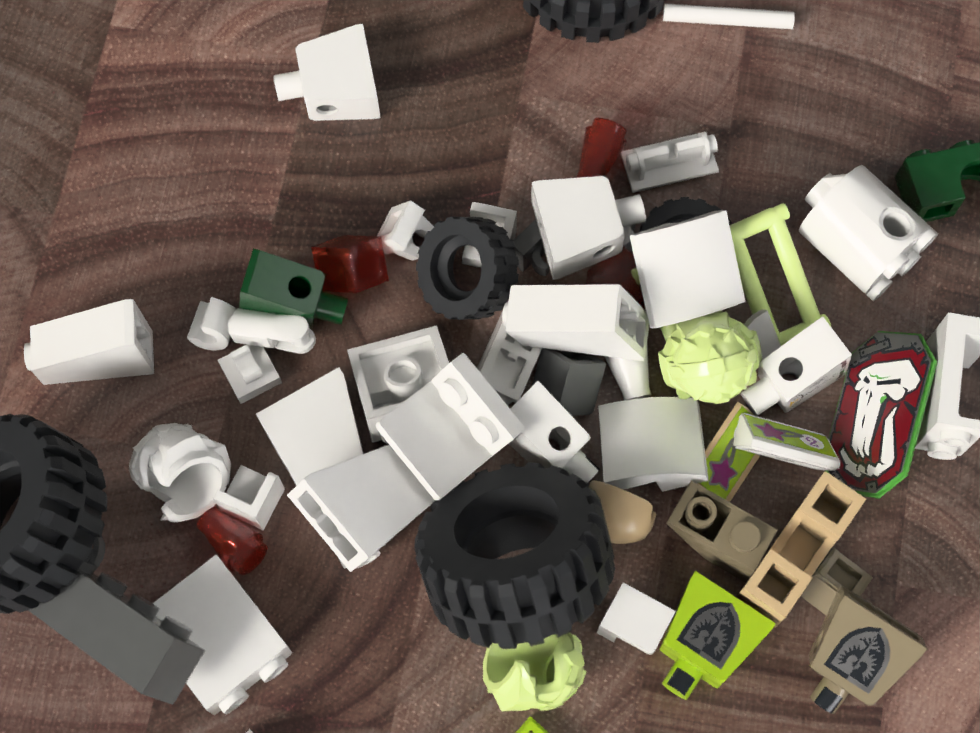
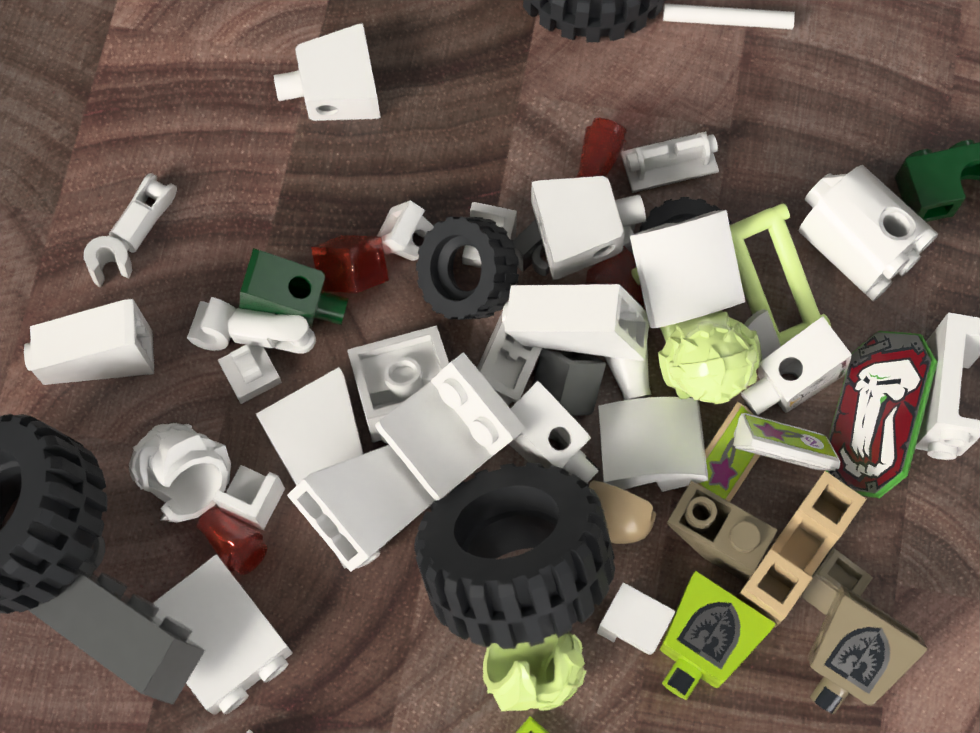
(129, 229): none -> white piece

